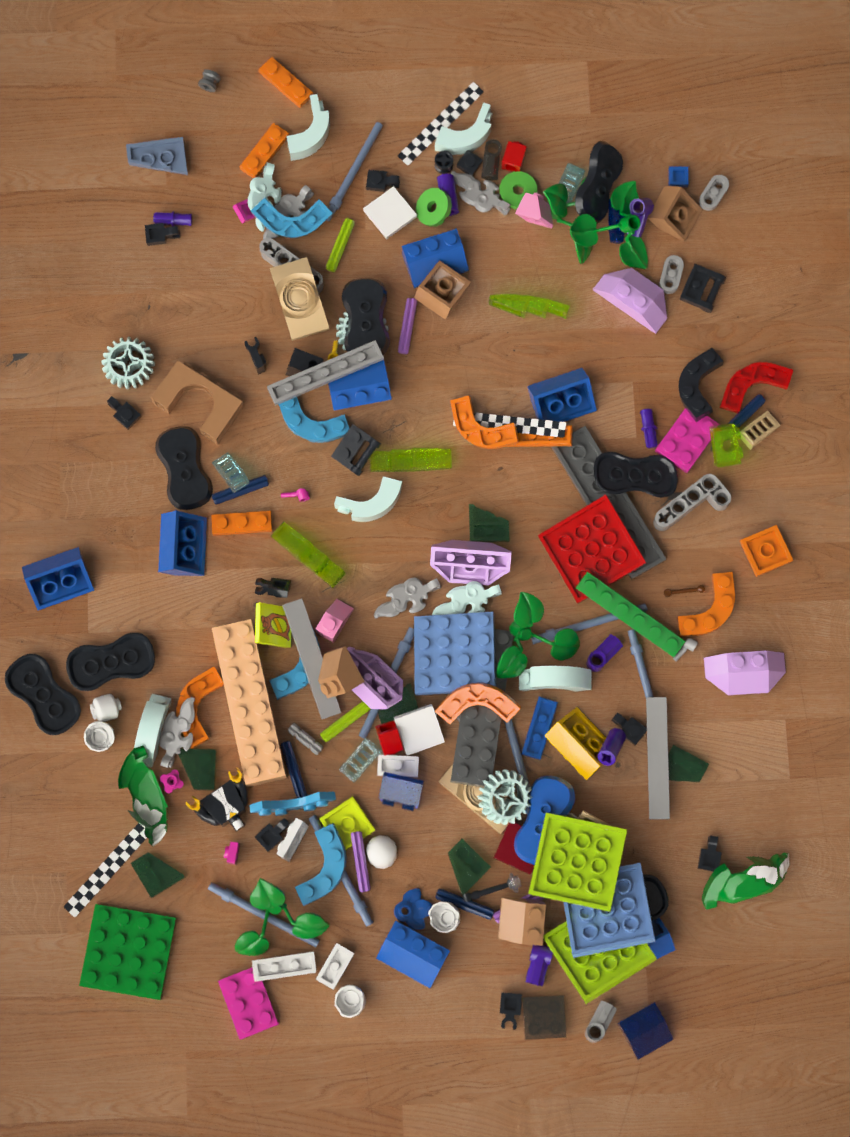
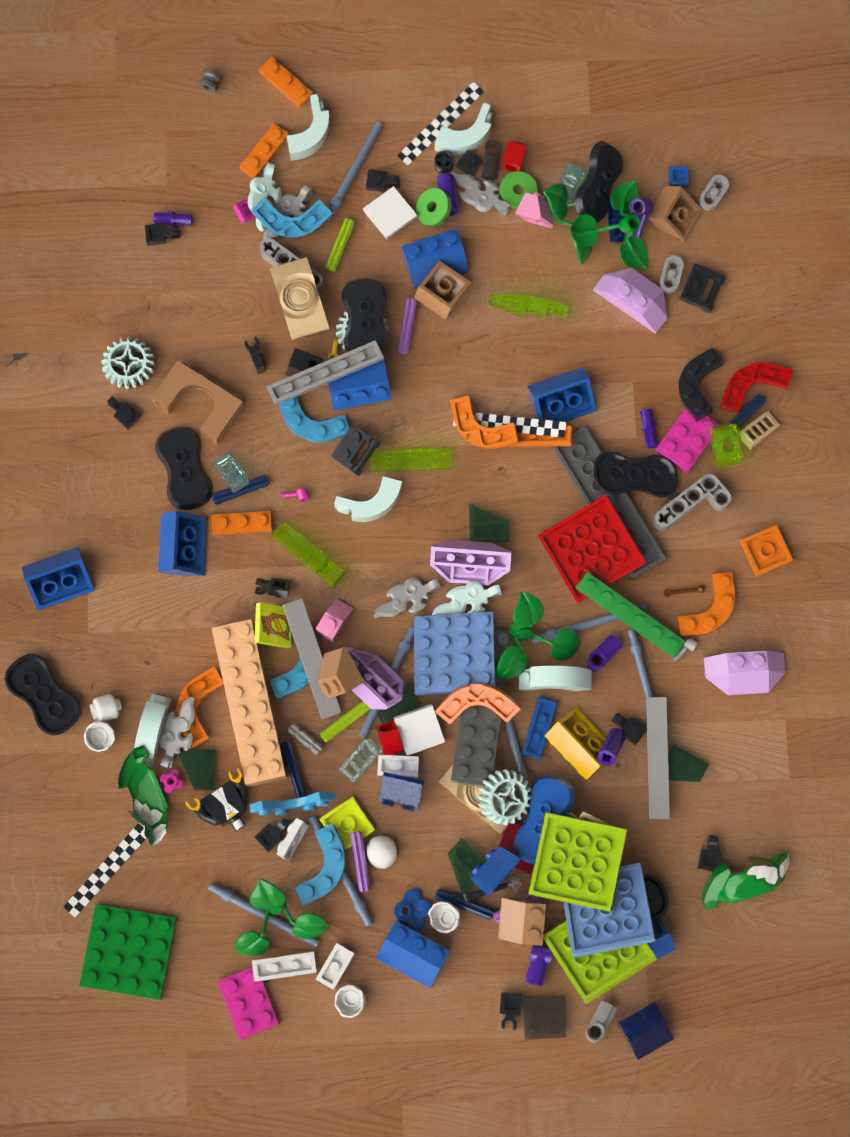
(93, 665): black plate -> none
(155, 874): clear green wing -> none
(159, 155): sand blue wing -> none
(231, 853): dark pink plate -> none
(494, 870): none -> blue slope

